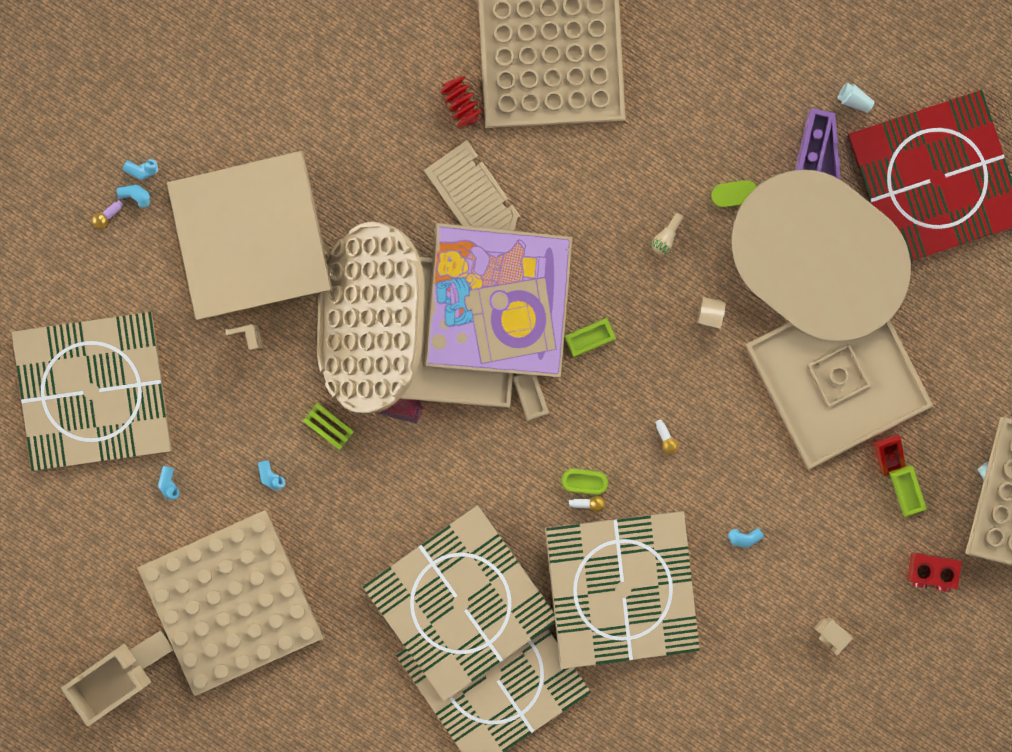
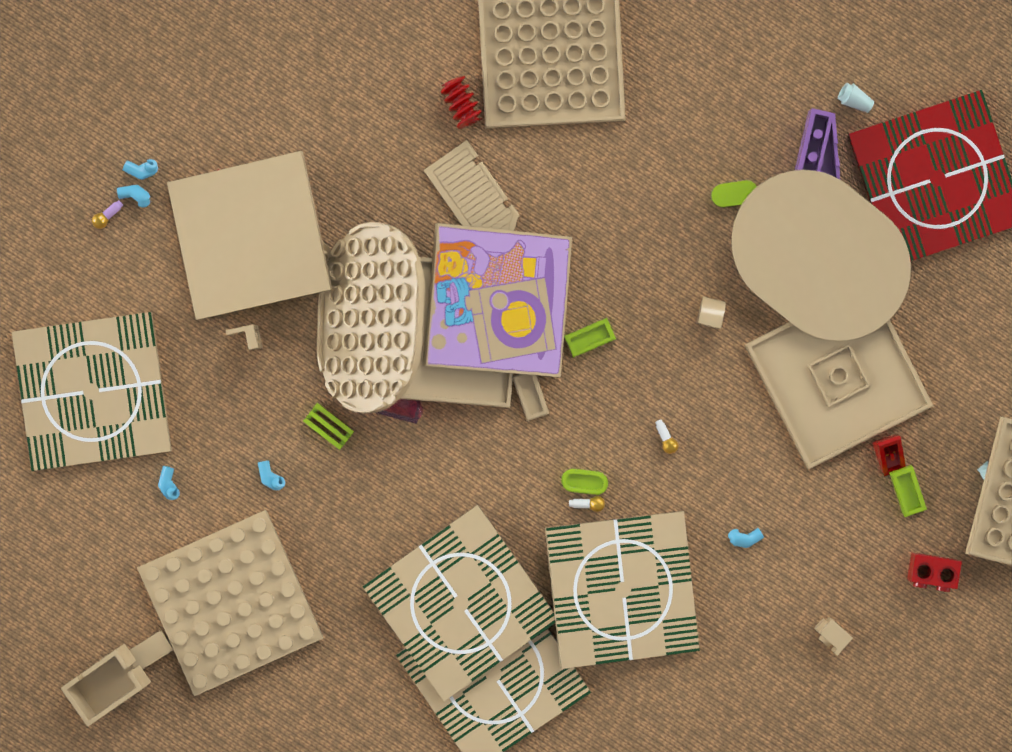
(663, 241): tan piece -> none

